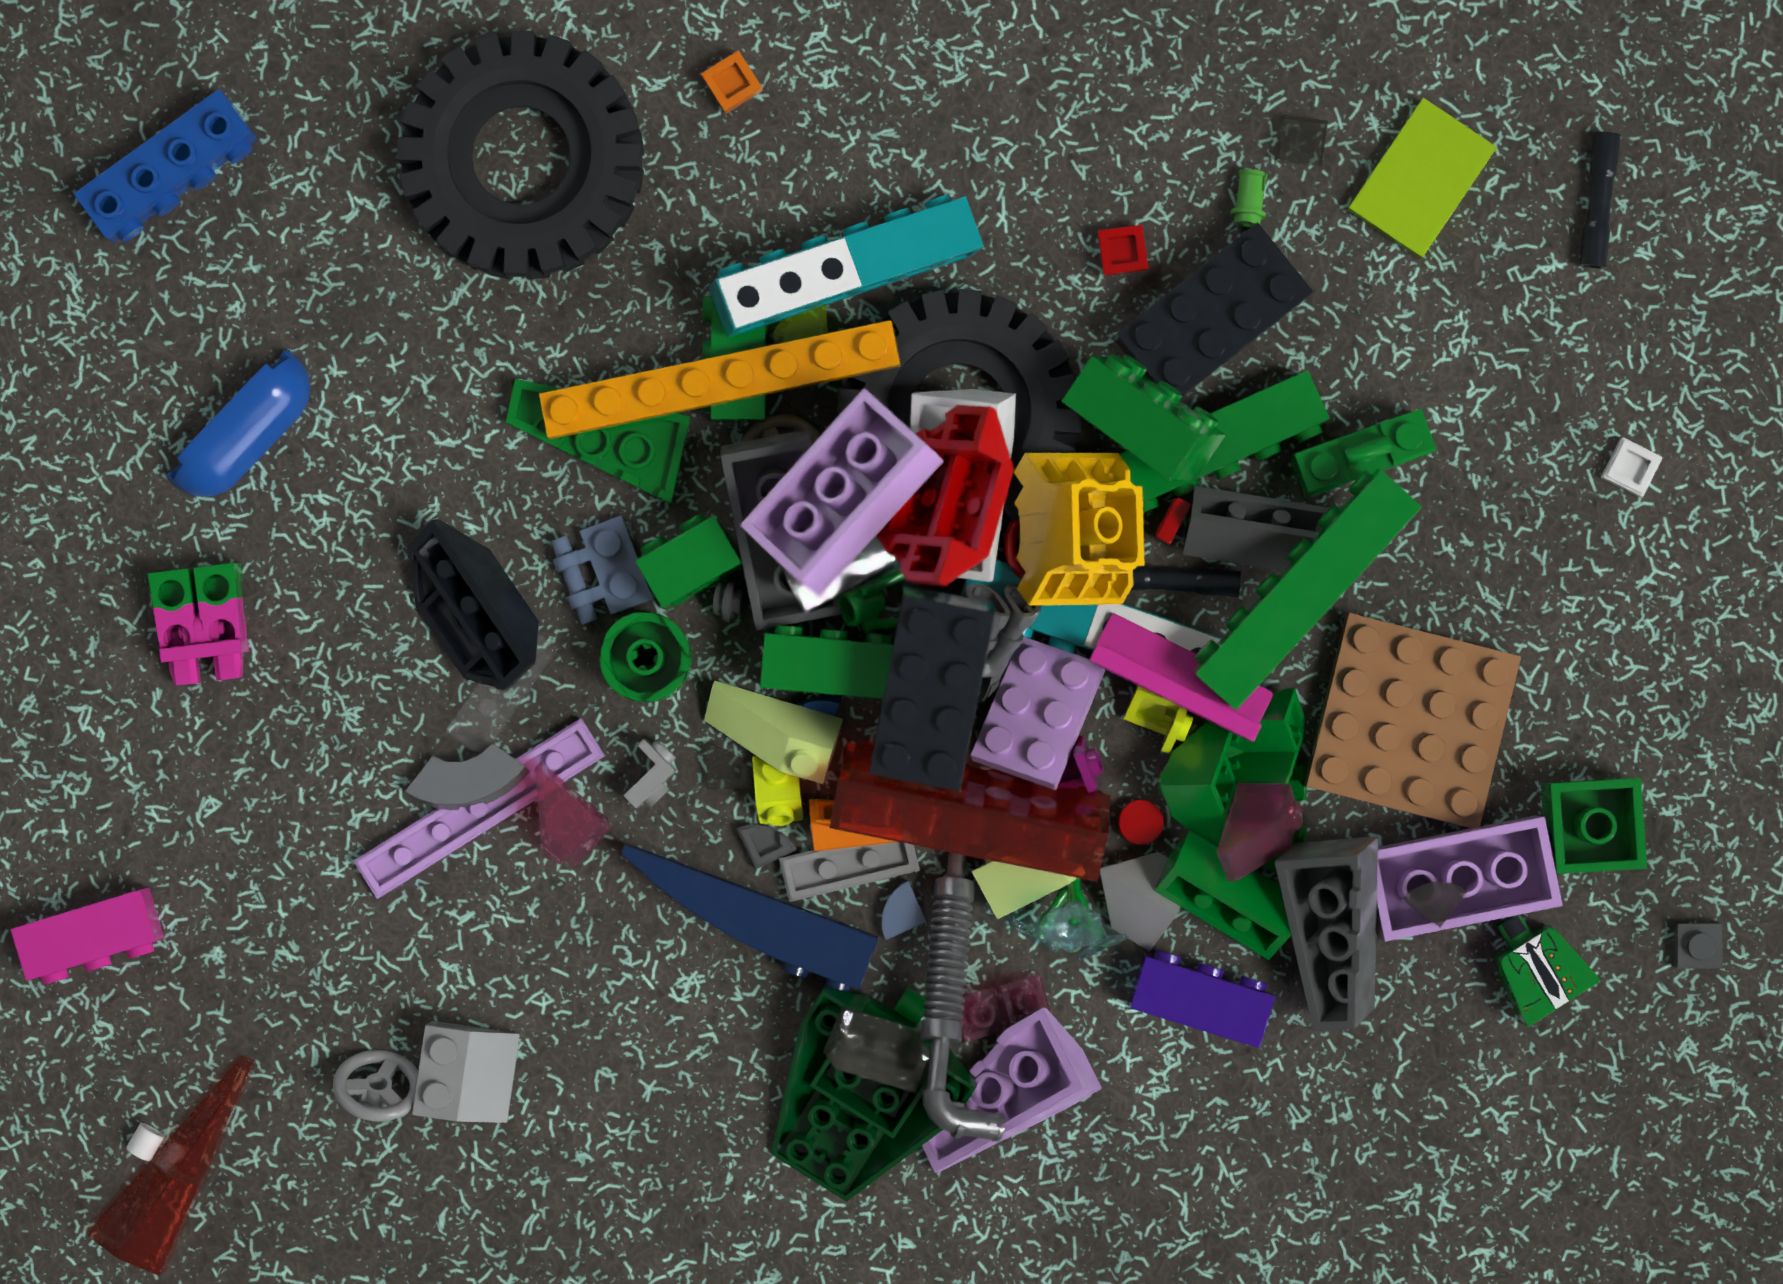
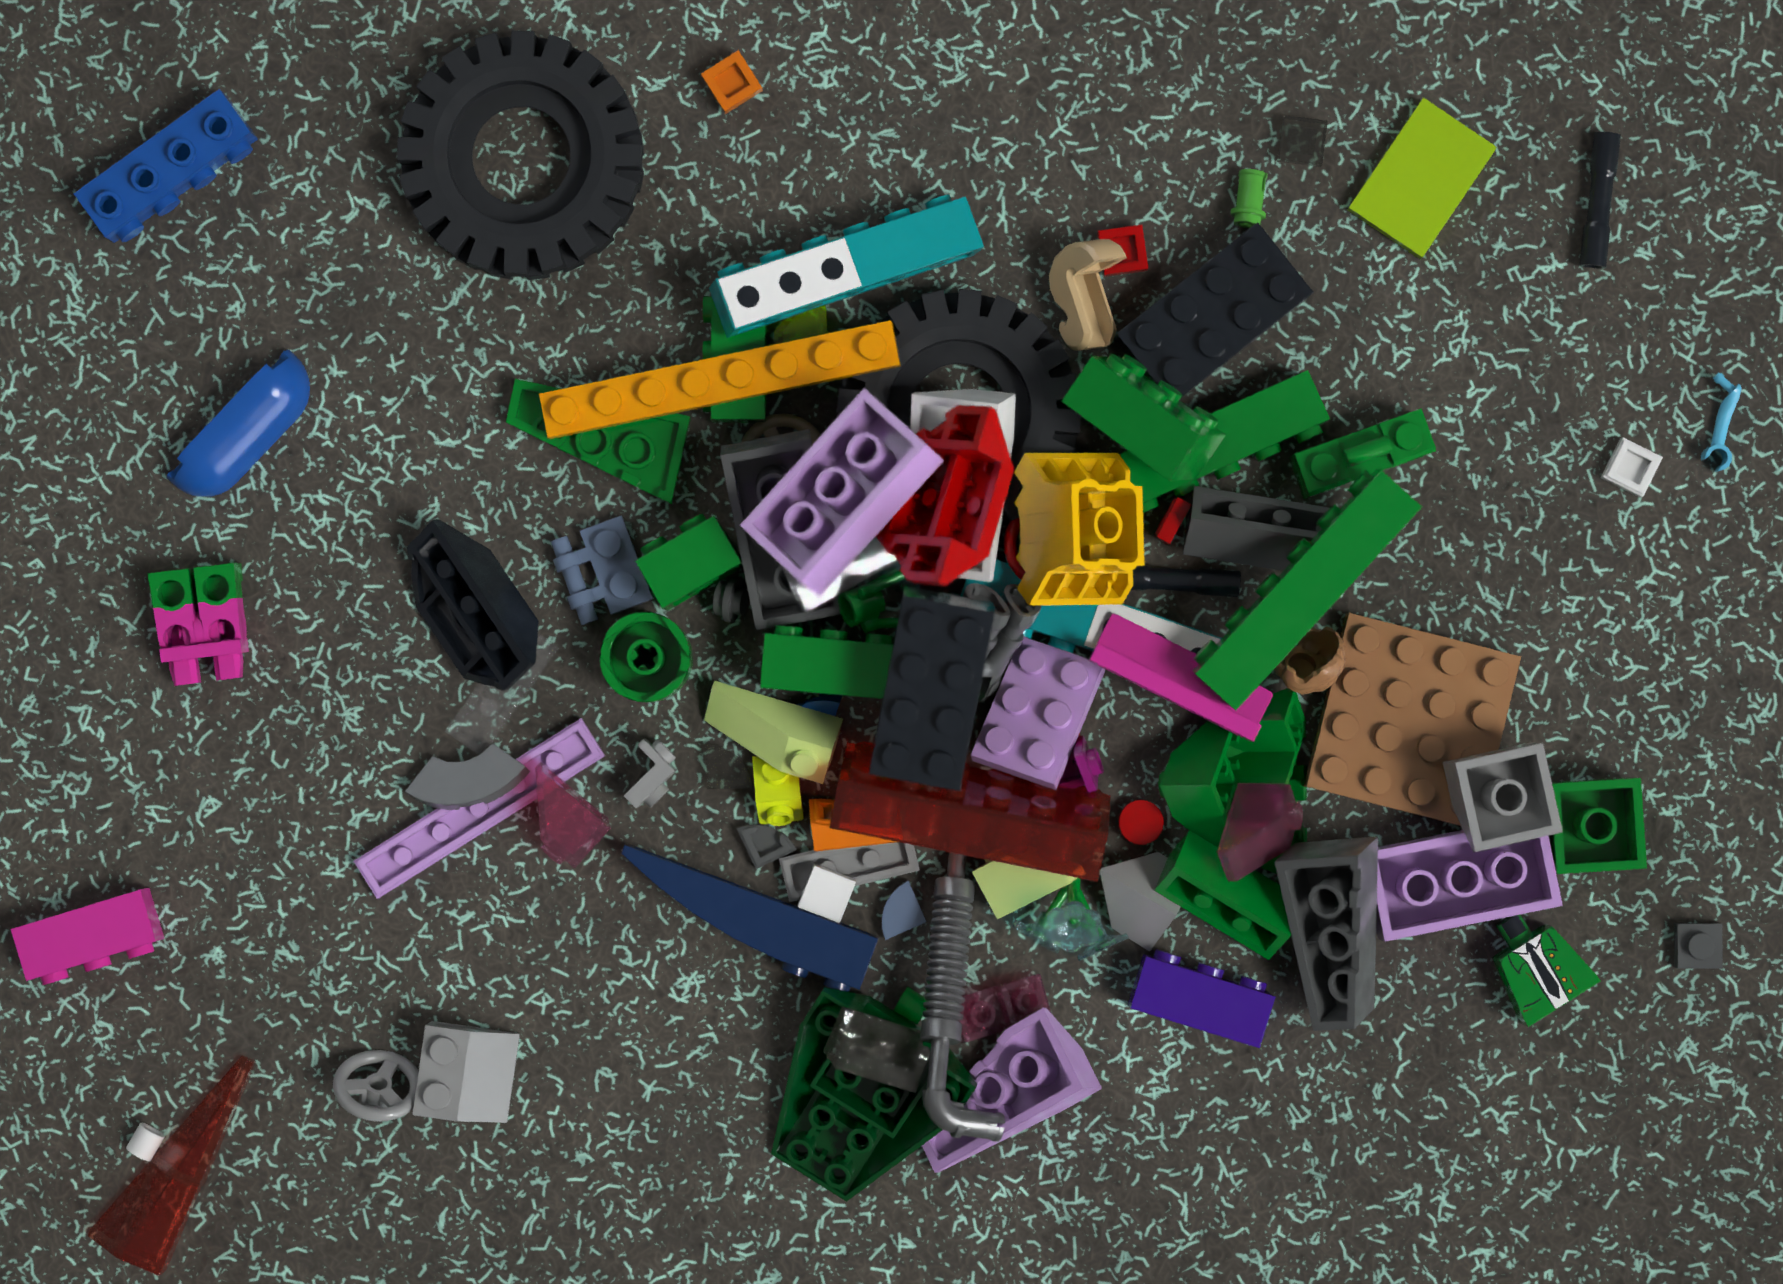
(826, 893): none -> white tile
(1080, 292): none -> tan animal
(1160, 716): neon yellow bracket -> none
(1313, 662): none -> medium nougat hair
(1435, 900): clear smoke tile -> none
(1503, 796): none -> light grey slope
(1722, 422): none -> medium azure piece

